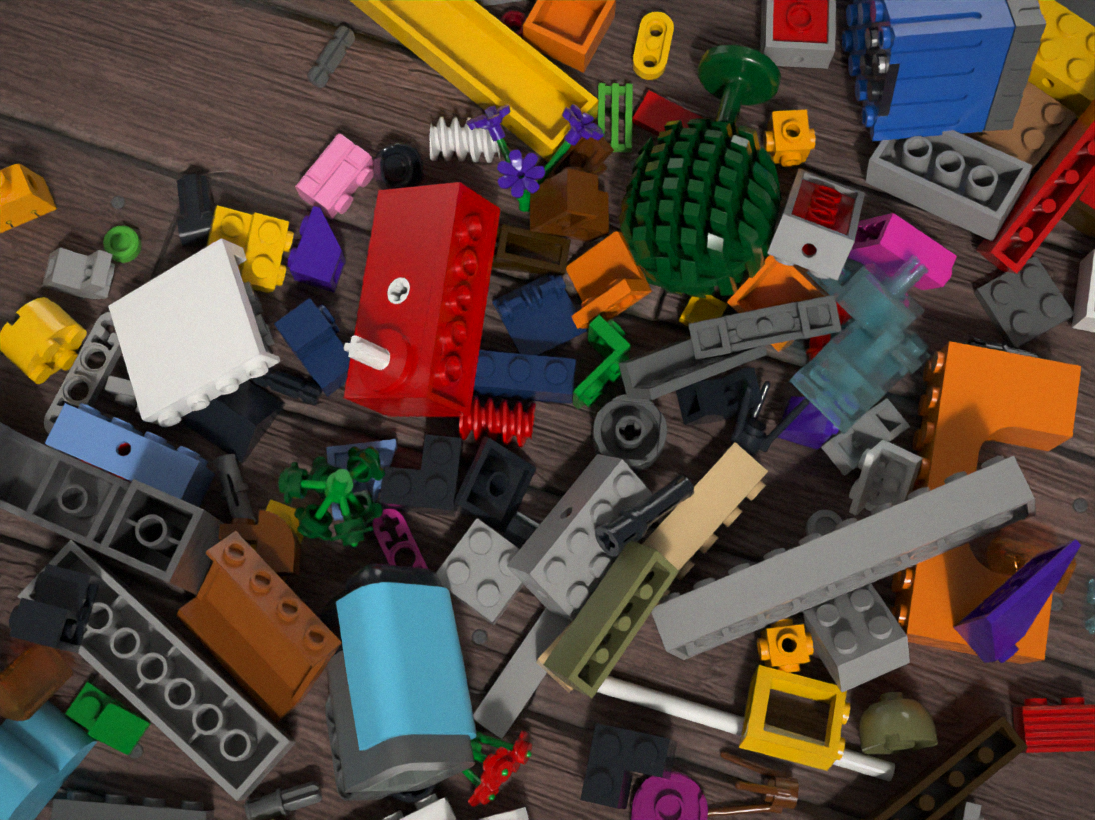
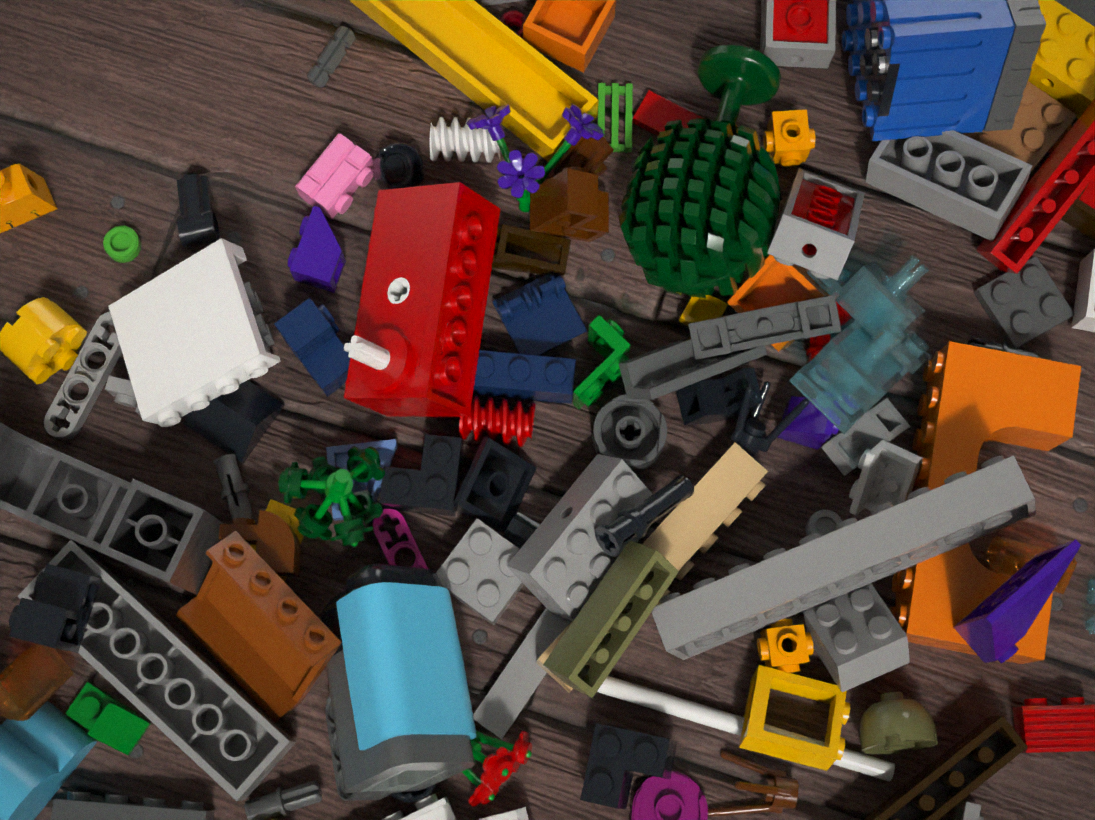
(79, 274): light grey brick -> none
(129, 455): medium blue brick -> none
(262, 241): yellow plate -> none
(290, 386): black axle -> none
(606, 280): orange bracket -> none
(651, 47): yellow plate -> none
(892, 241): dark pink slope -> none

